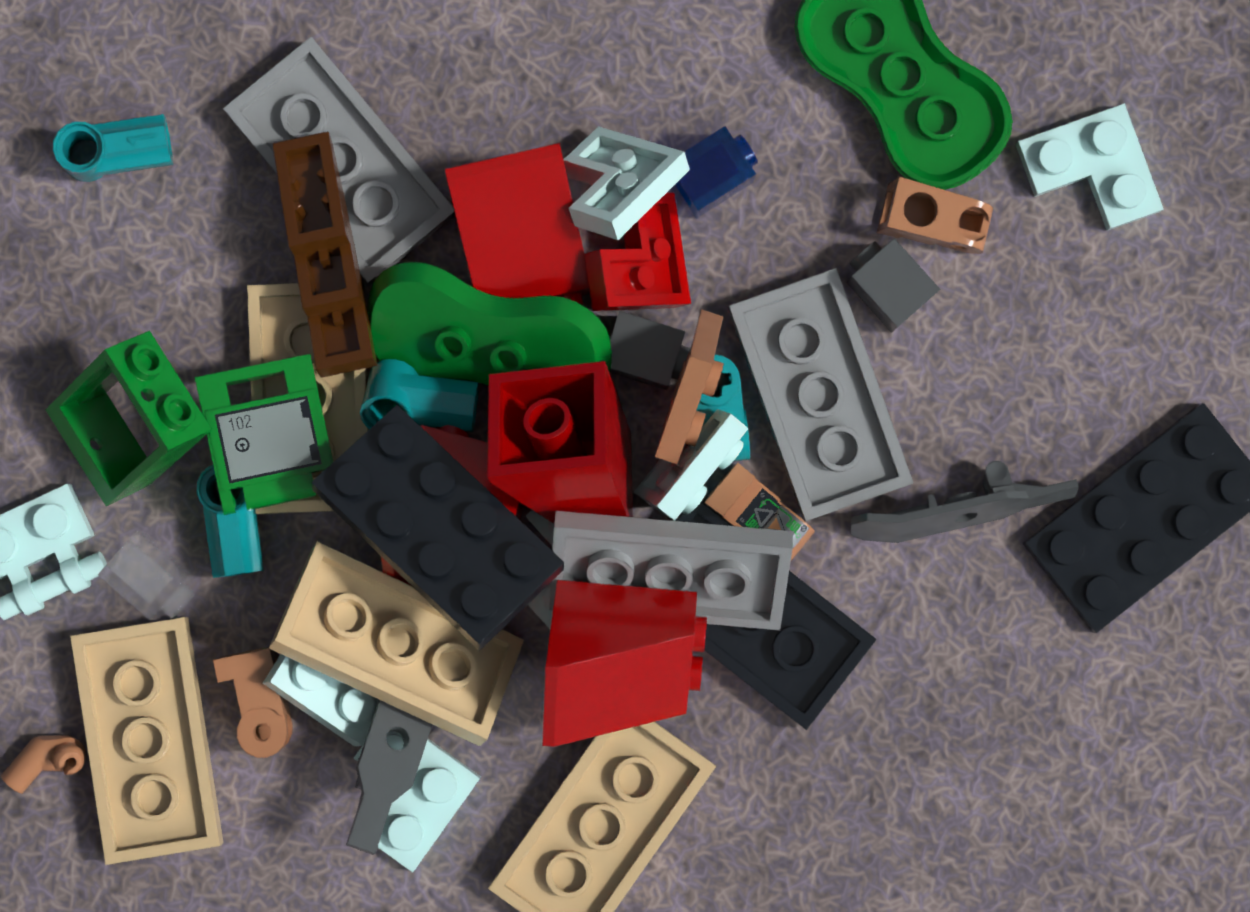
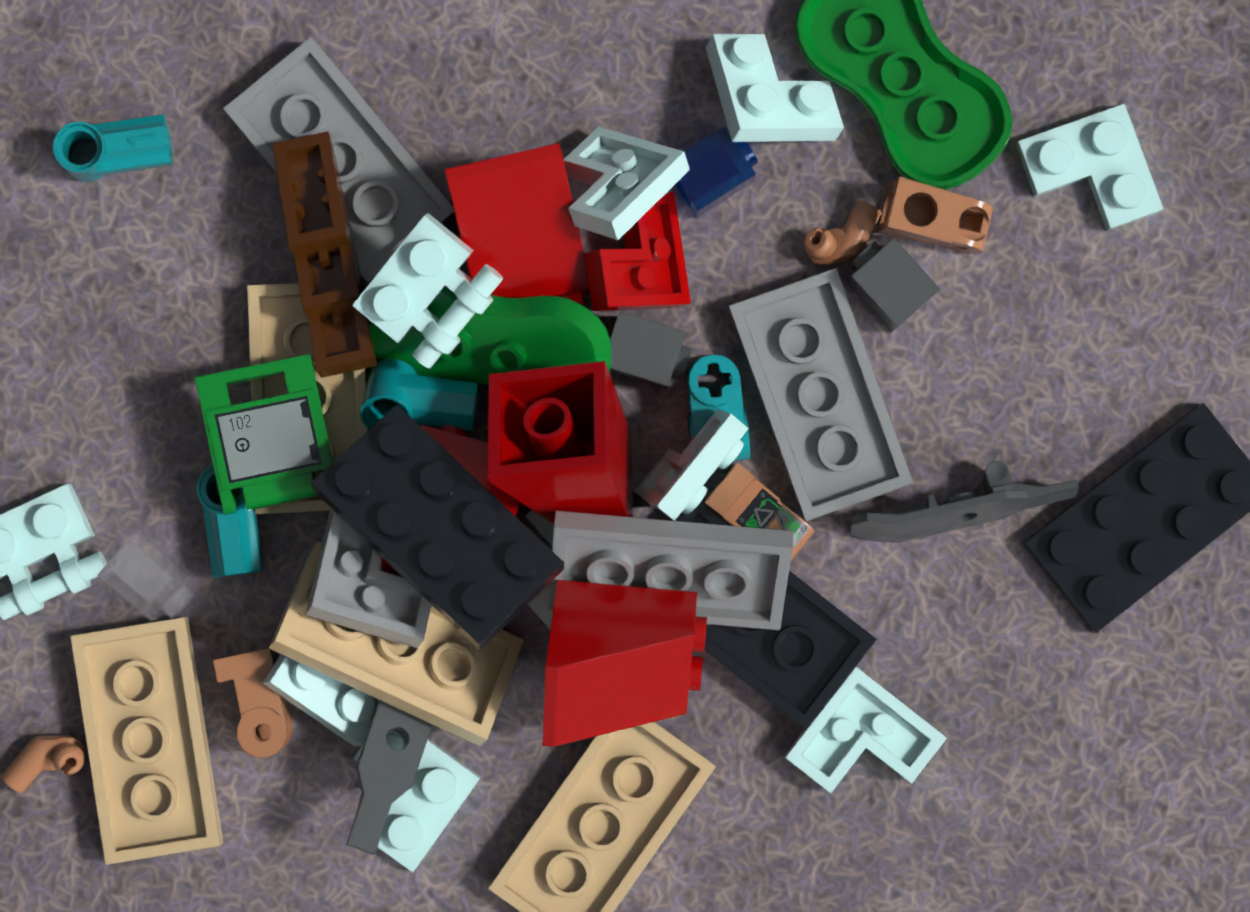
(88, 414): green window -> none
(359, 596): none -> light grey plate
(415, 277): none -> light aqua plate
(697, 377): nougat wing -> none
(760, 105): none -> light aqua plate
(842, 242): none -> nougat arm
(863, 718): none -> light aqua plate

